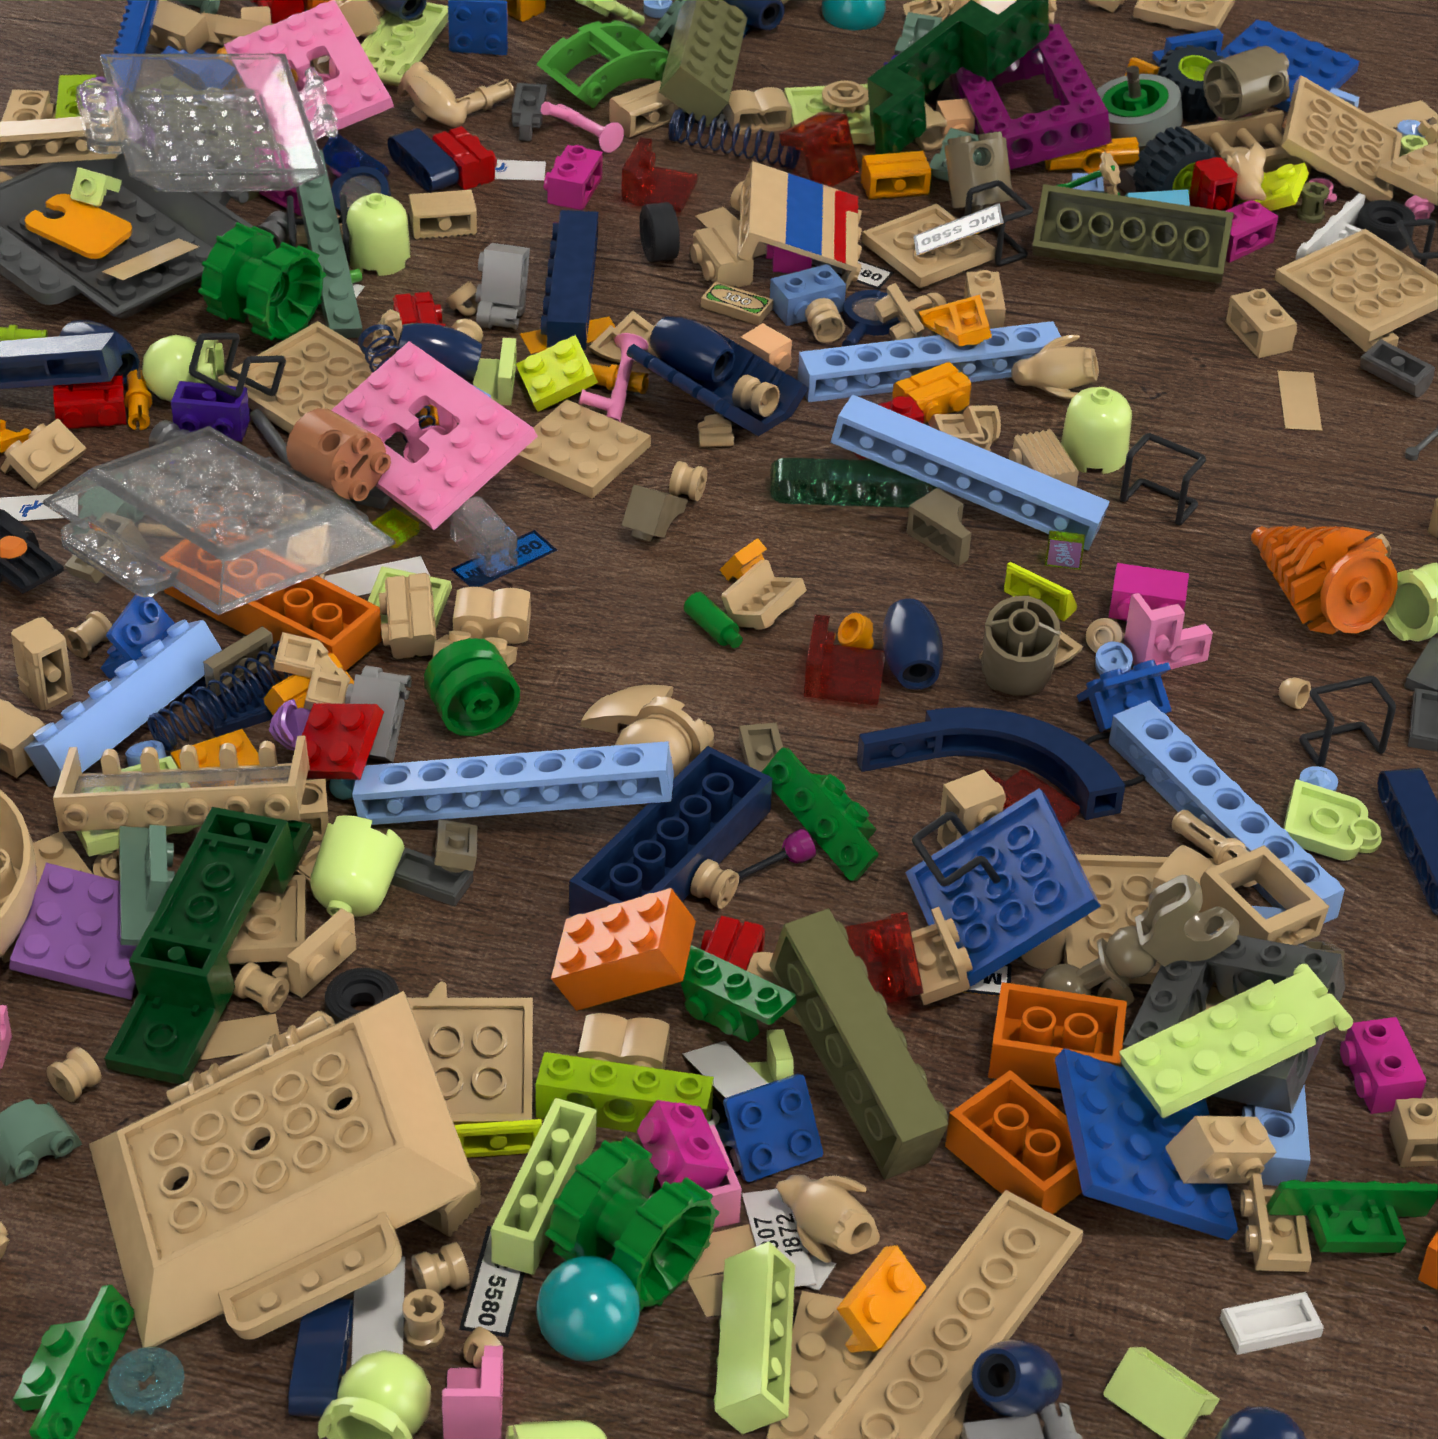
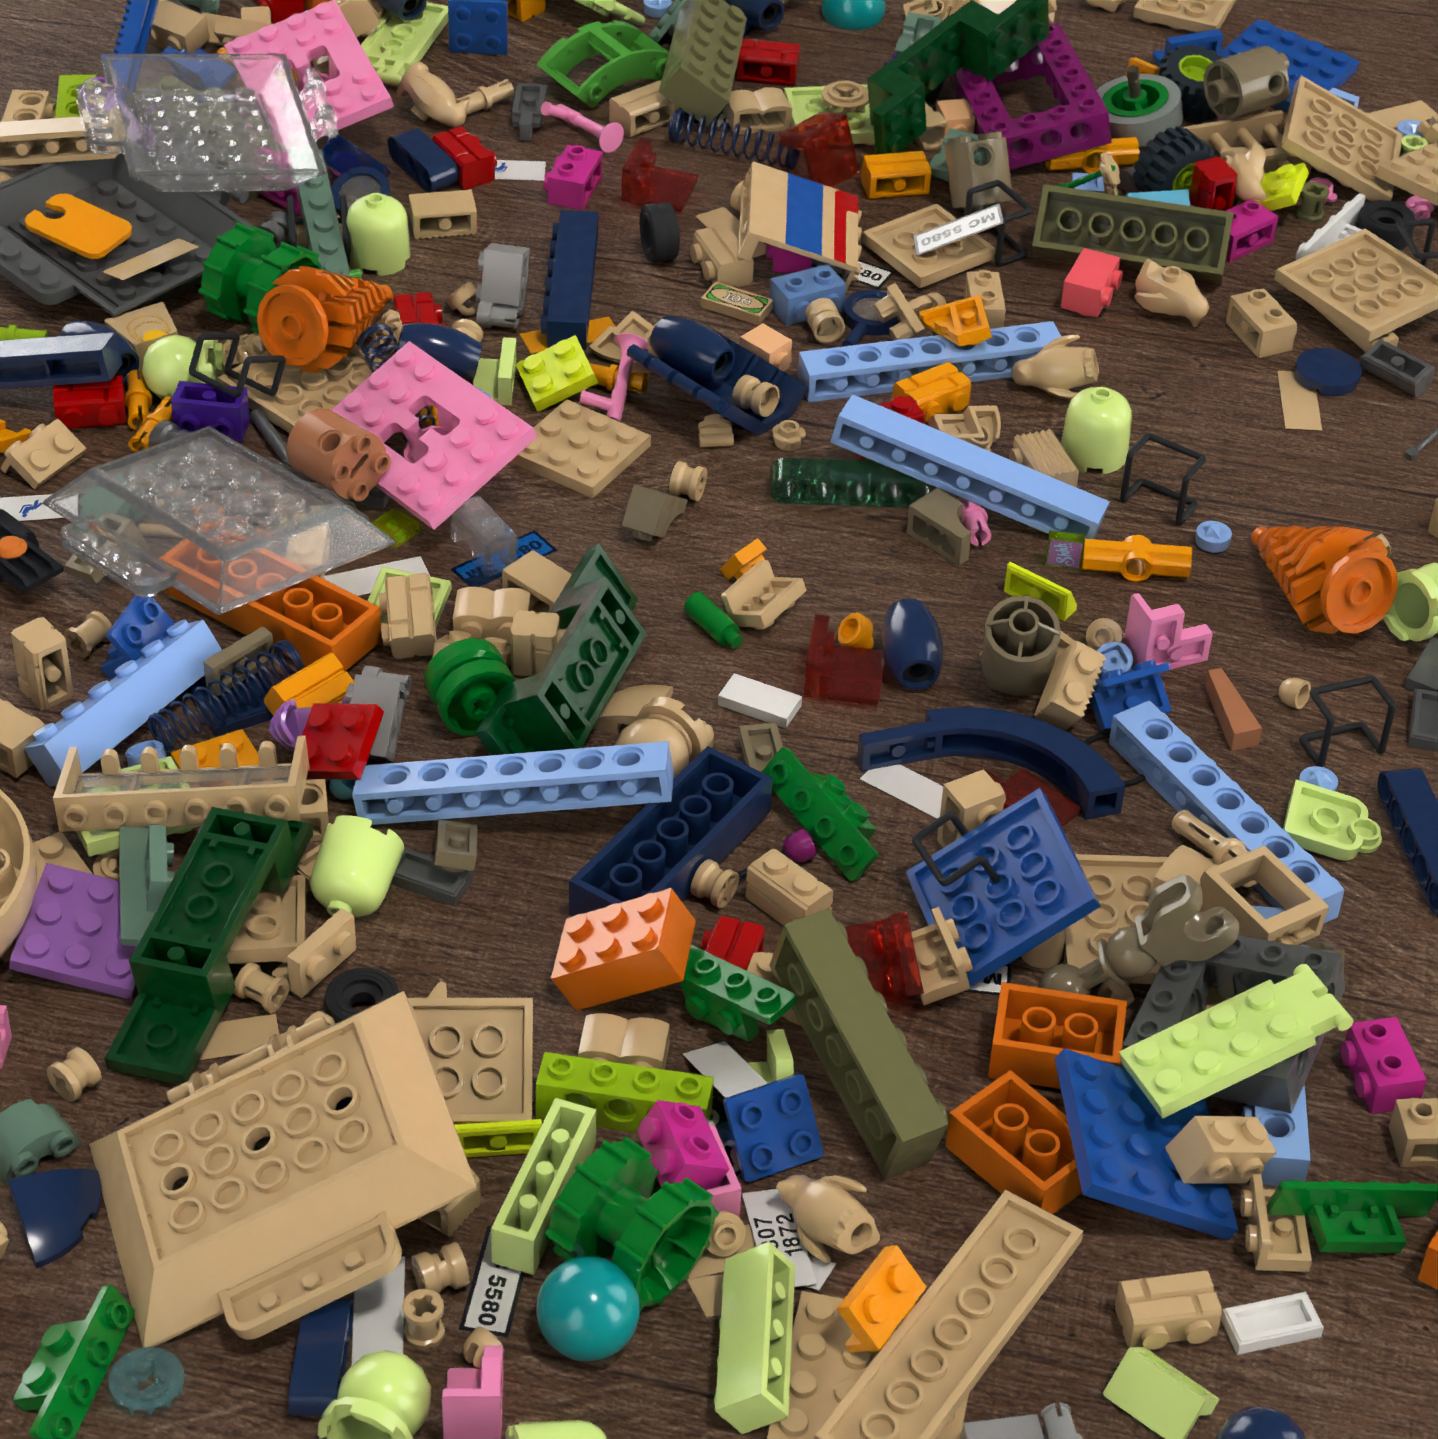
(55, 1209): none -> dark blue brick
(92, 186): yellowish green bracket -> none
(143, 327): none -> tan torso
(161, 413): none -> light orange pin
(248, 346): none -> tan gear
(311, 659): tan tile -> none
(318, 316): none -> orange plant
(533, 641): none -> tan brick
(537, 576): none -> tan brick
(581, 674): none -> dark green bracket
(727, 1234): none -> tan plate
(759, 700): none -> white tile
(768, 62): none -> red brick
(785, 888): none -> tan brick
(788, 435): none -> tan plate
(908, 787): none -> white sticker
(975, 520): none -> bright pink axle
(1017, 1378): dark blue piece -> none
(1070, 686): none -> tan brick
(1091, 283): none -> coral brick
(1137, 558): none -> light orange piece
(1156, 587): dark pink brick -> none
(1168, 1309): none -> tan brick
(1170, 292): none -> tan animal
(1213, 536): none -> light blue tile
(1233, 714): none -> nougat piece
(1328, 370): none -> dark blue tile

